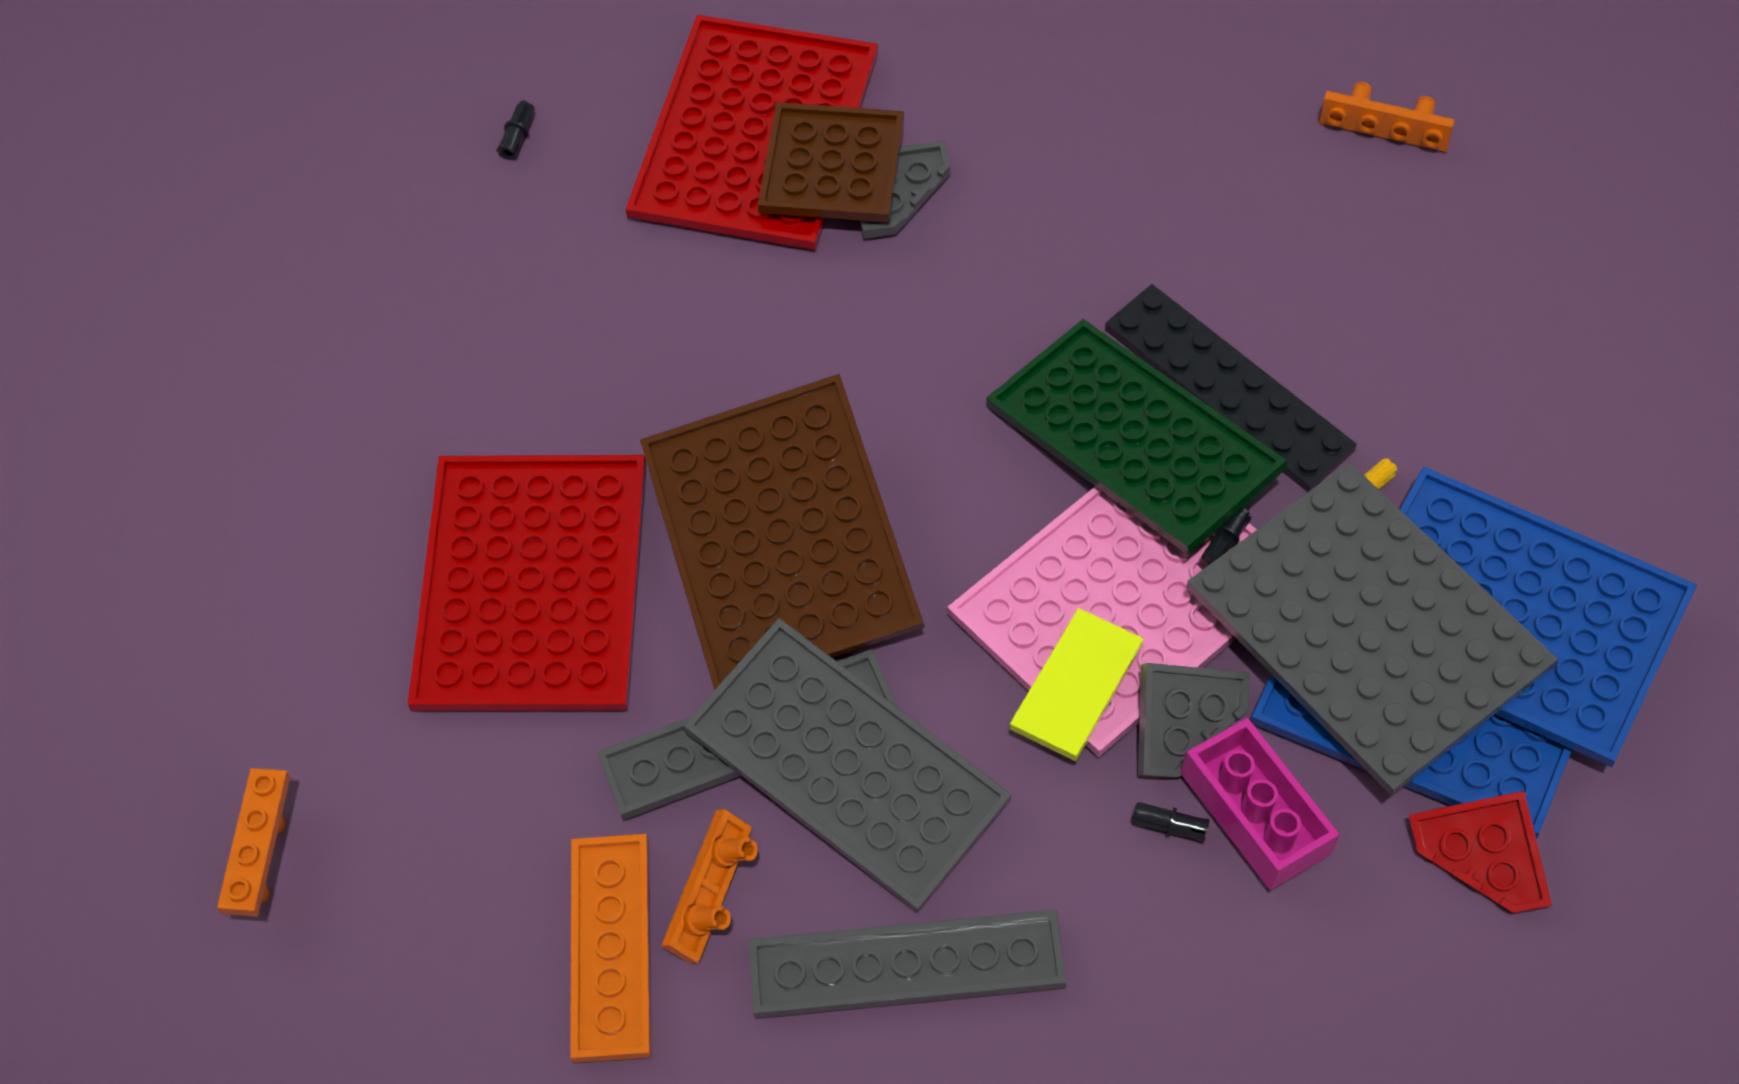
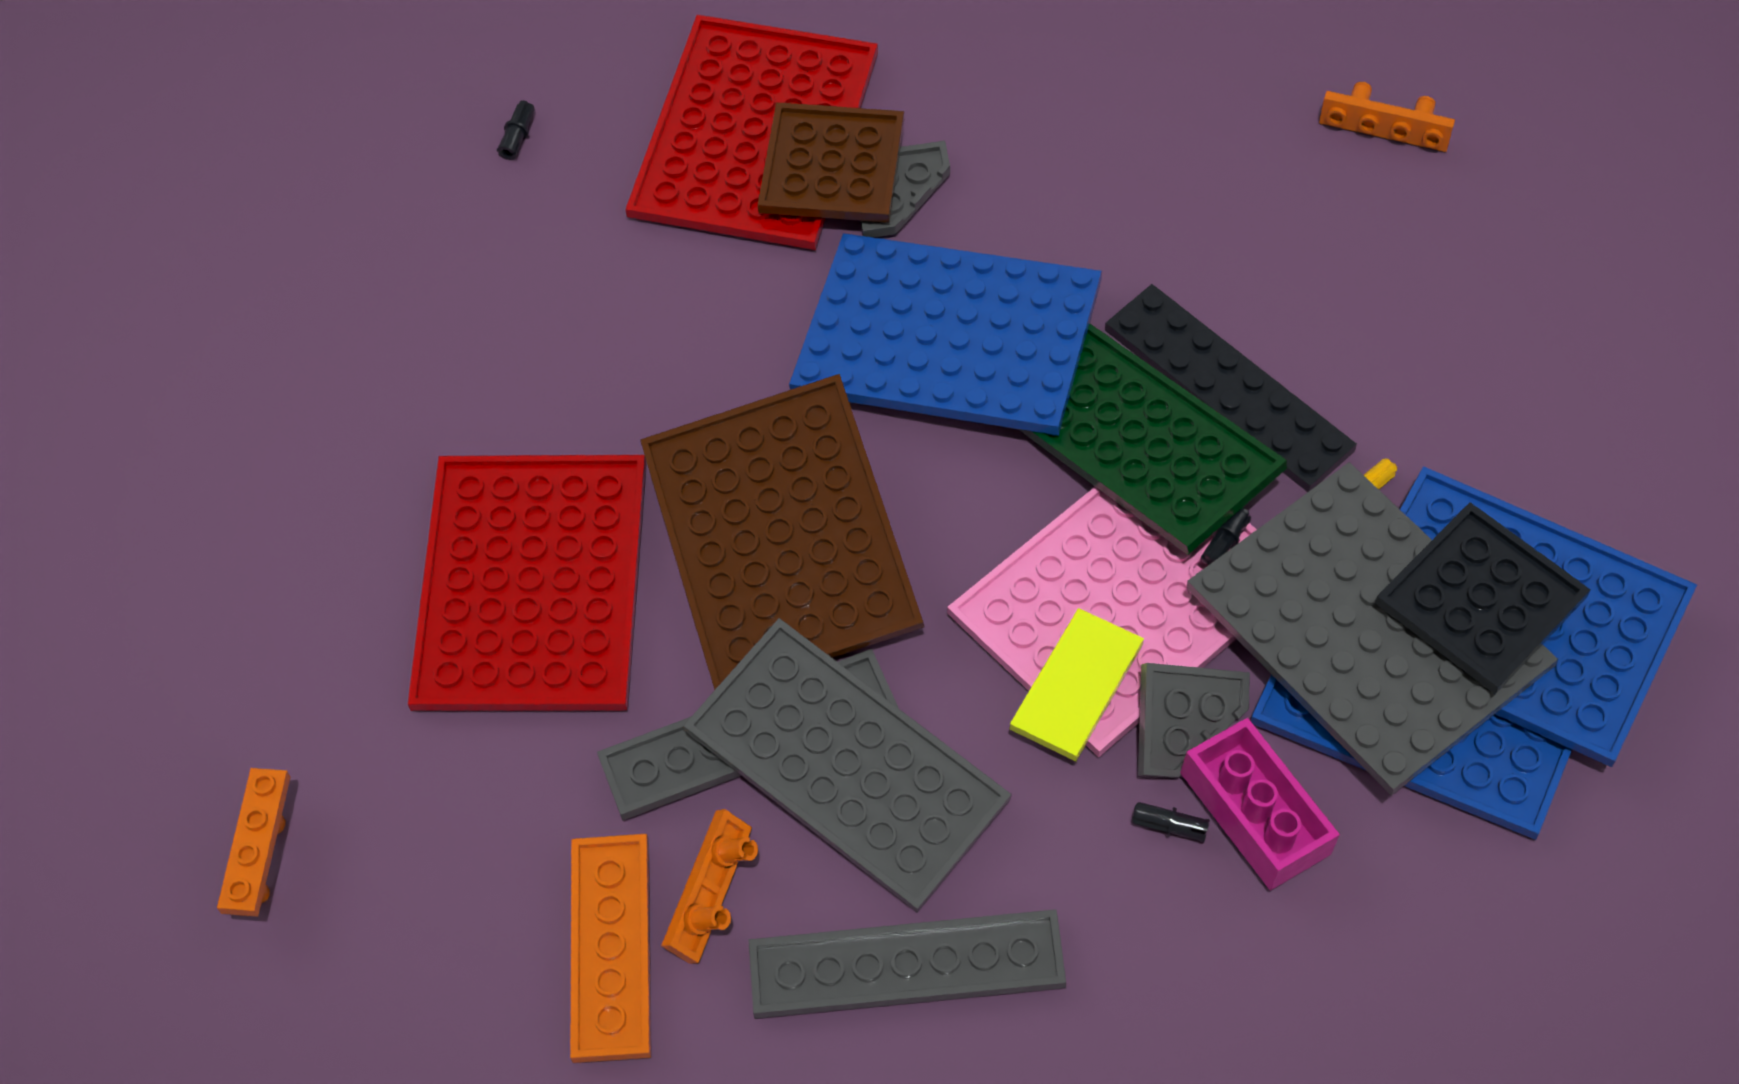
(950, 332): none -> blue plate
(1482, 597): none -> black plate
(1487, 847): red plate -> none

